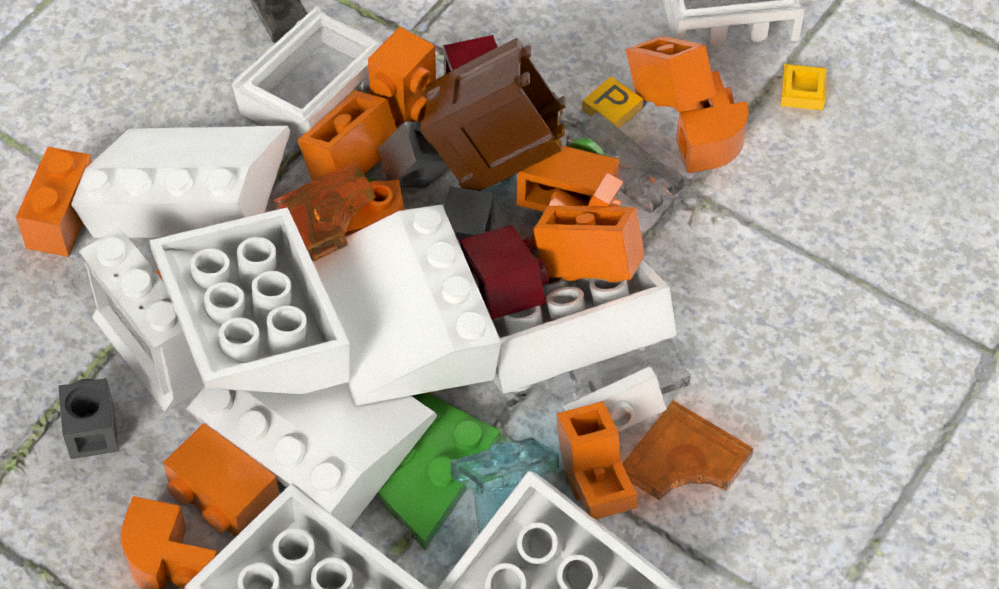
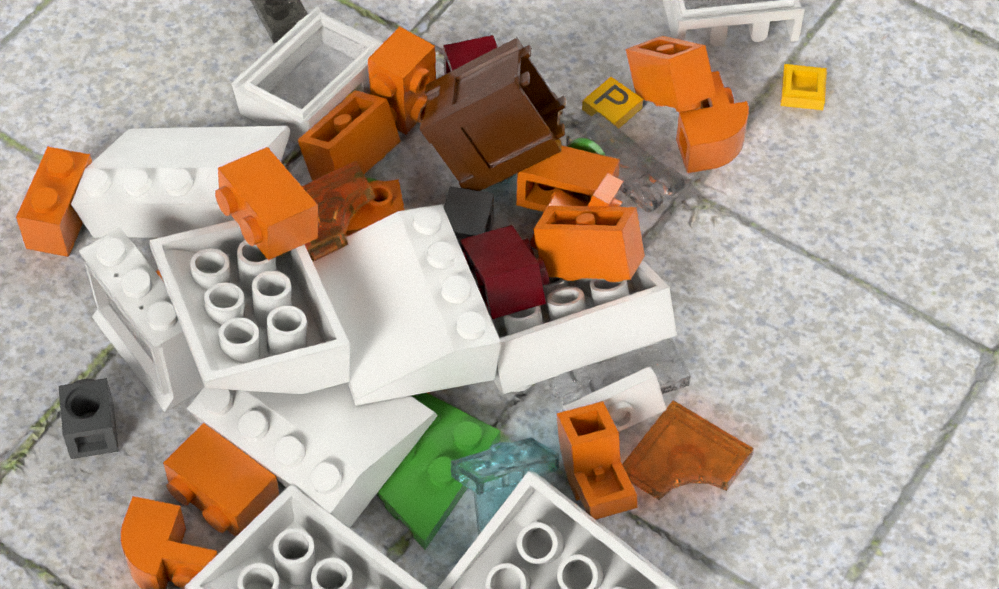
(267, 203): none -> orange brick
(410, 157): dark grey brick -> none

